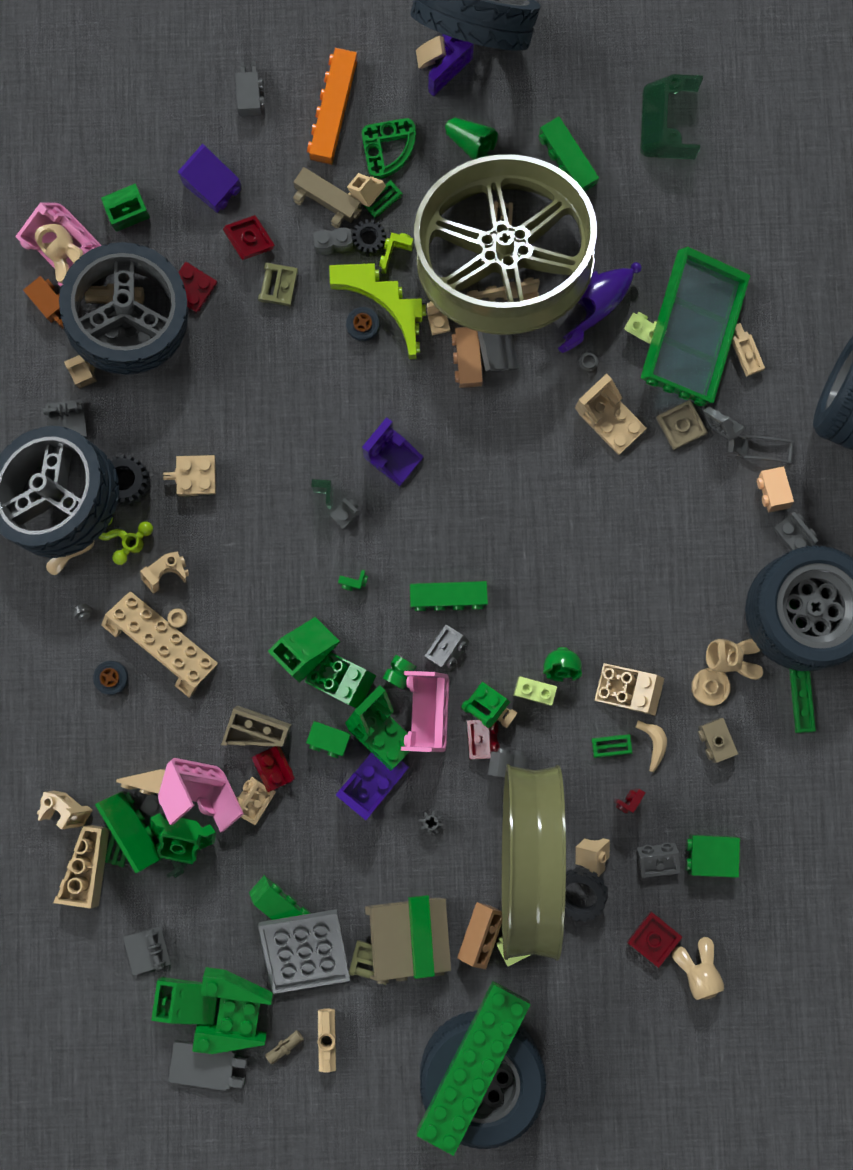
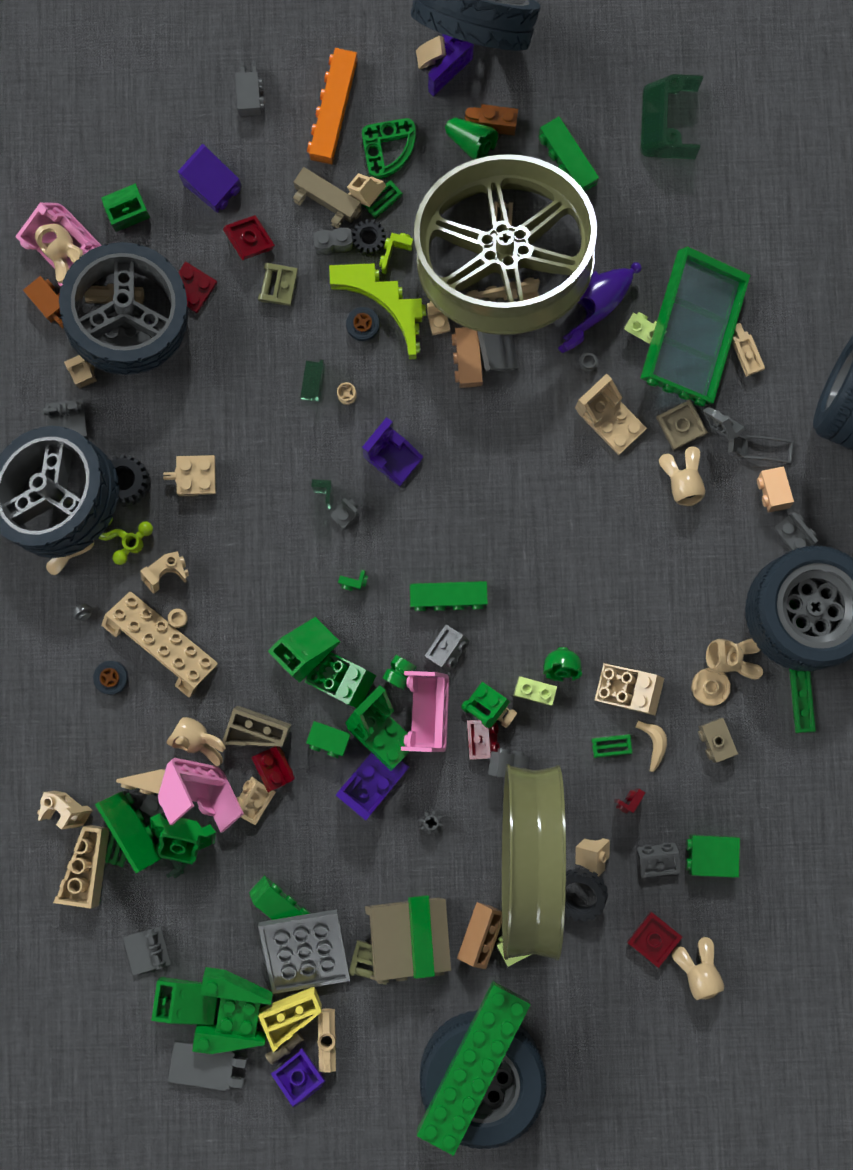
(193, 737): none -> tan piece
(288, 1015): none -> light yellow wedge
(298, 1078): none -> dark purple slope
(312, 380): none -> clear green panel
(346, 393): none -> tan wheel
(500, 118): none -> dark orange hinge
(687, 481): none -> tan piece

